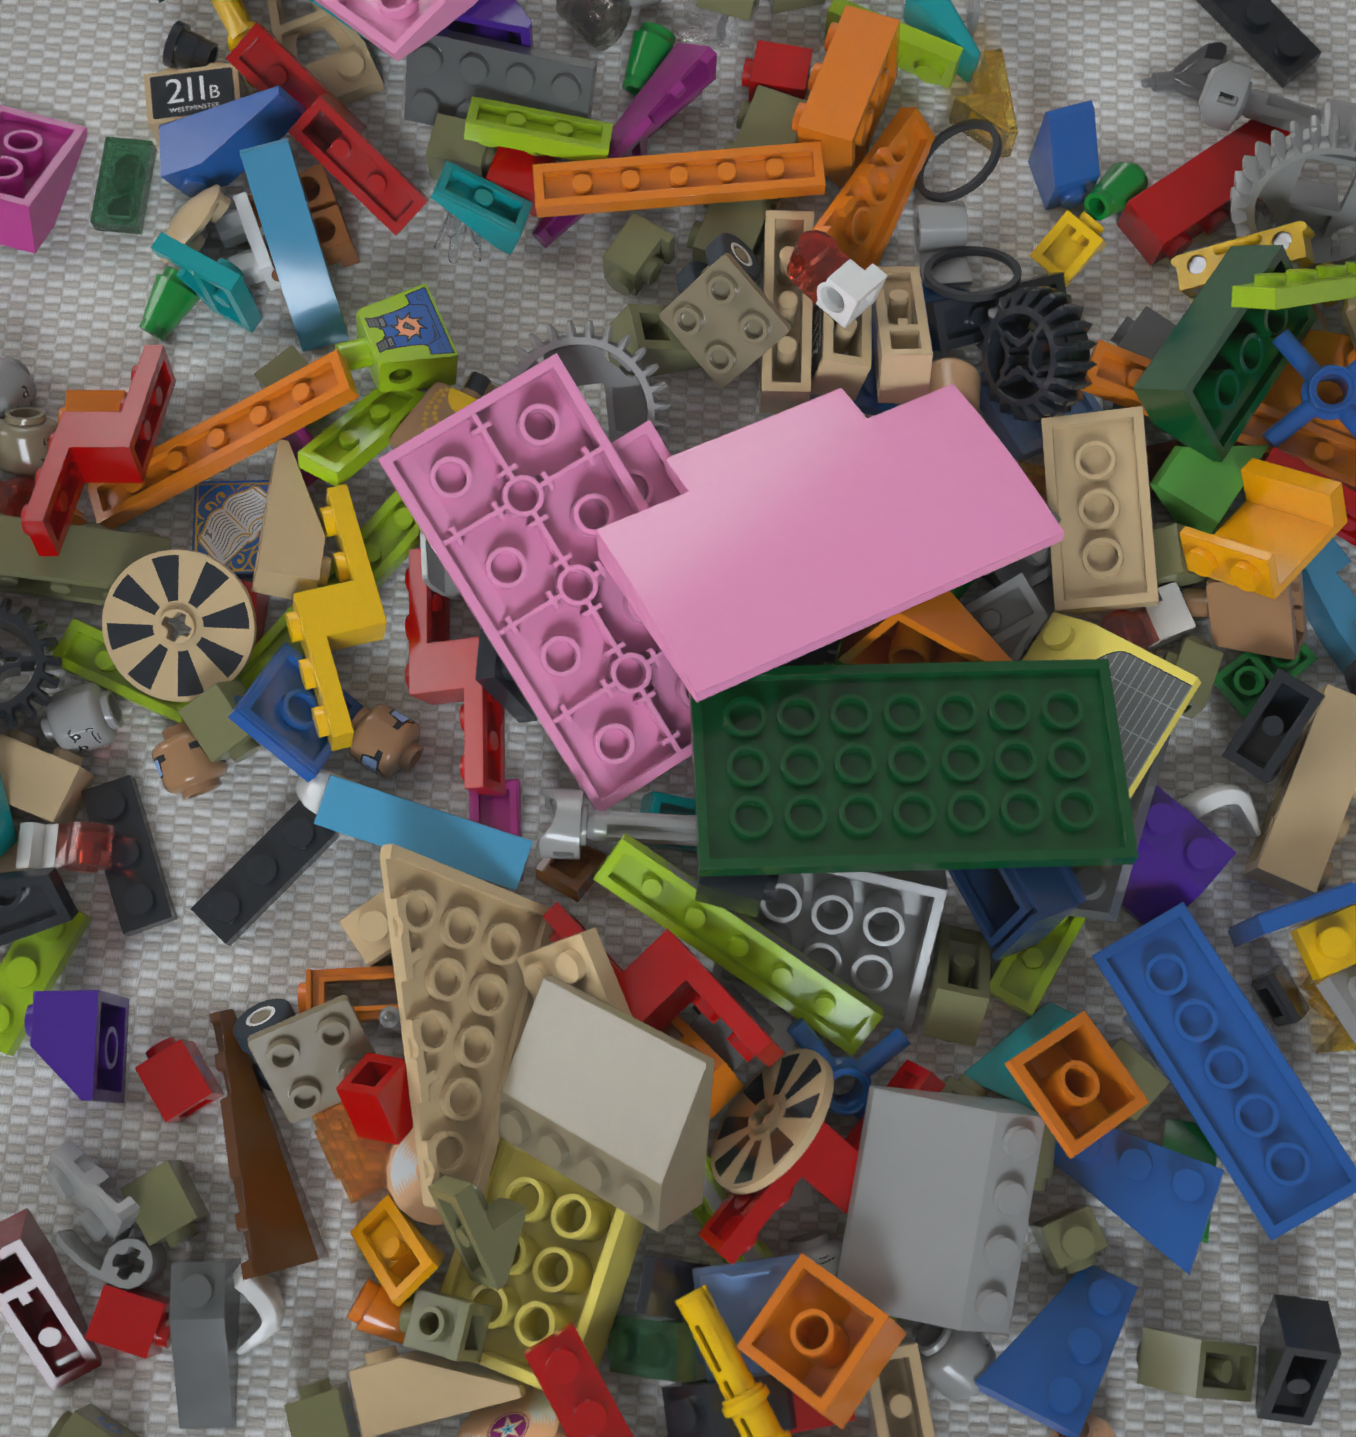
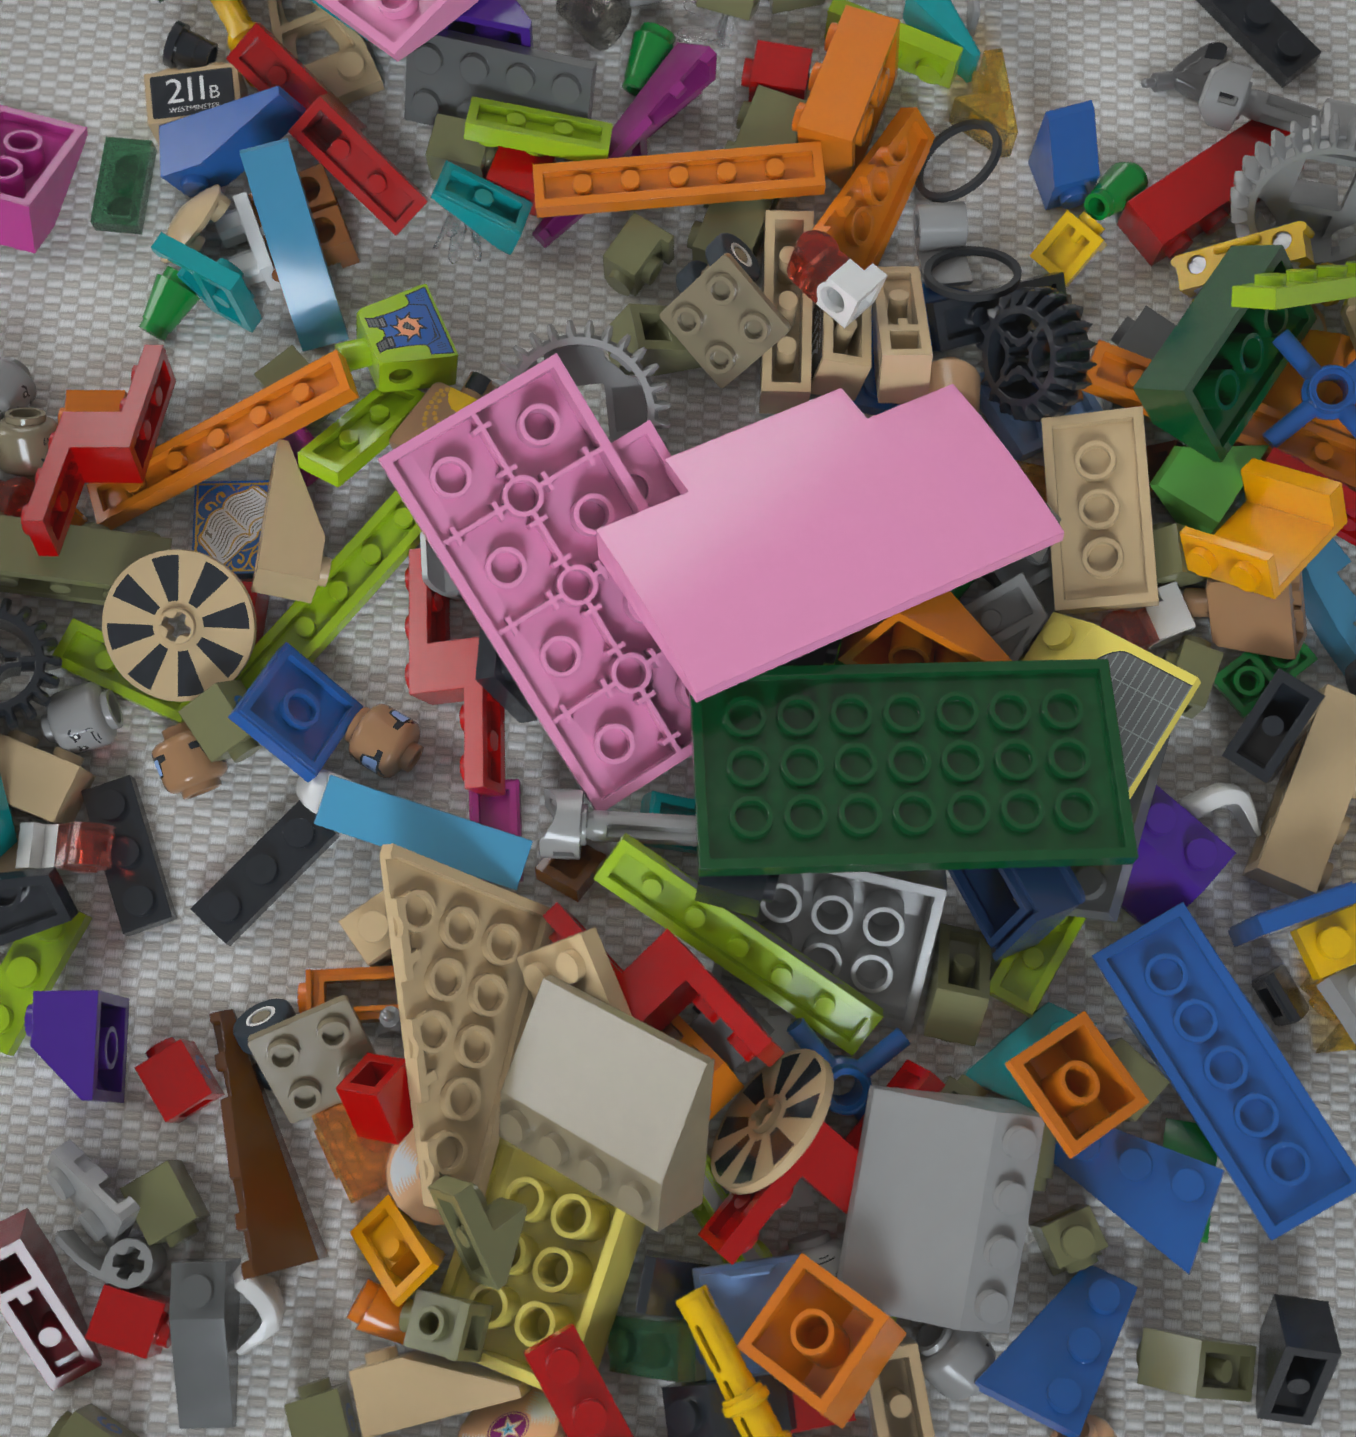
(336, 617): yellow bracket -> none

